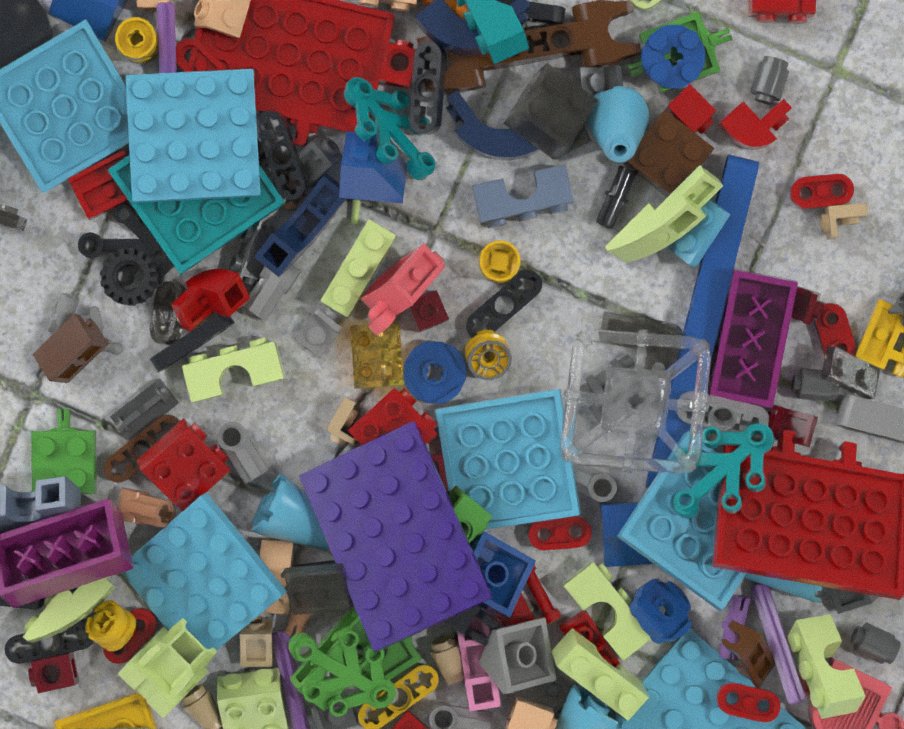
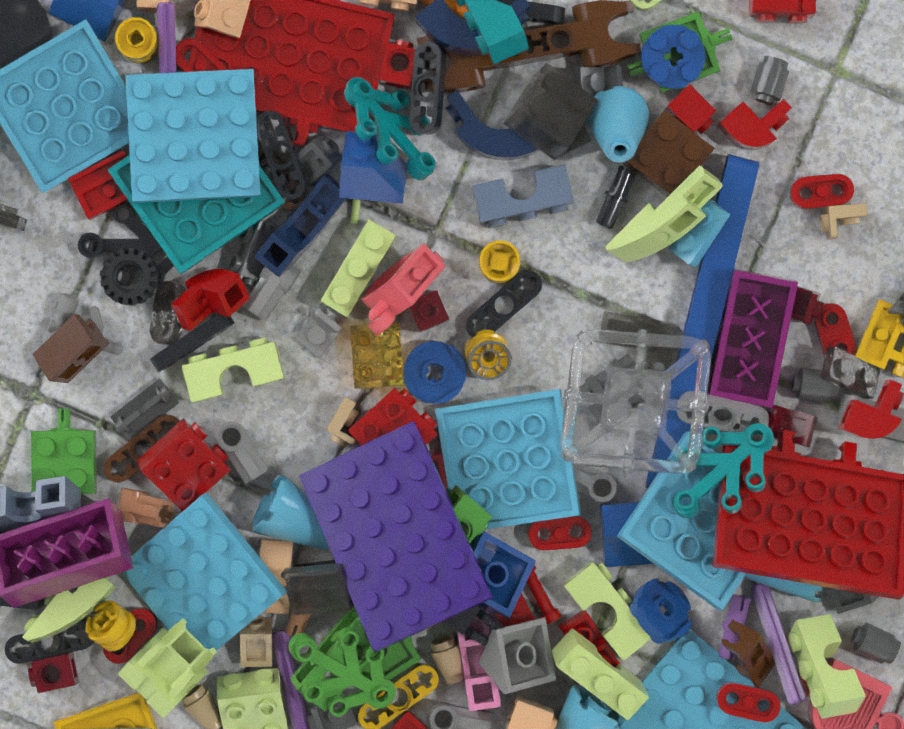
(874, 421): none -> red brick

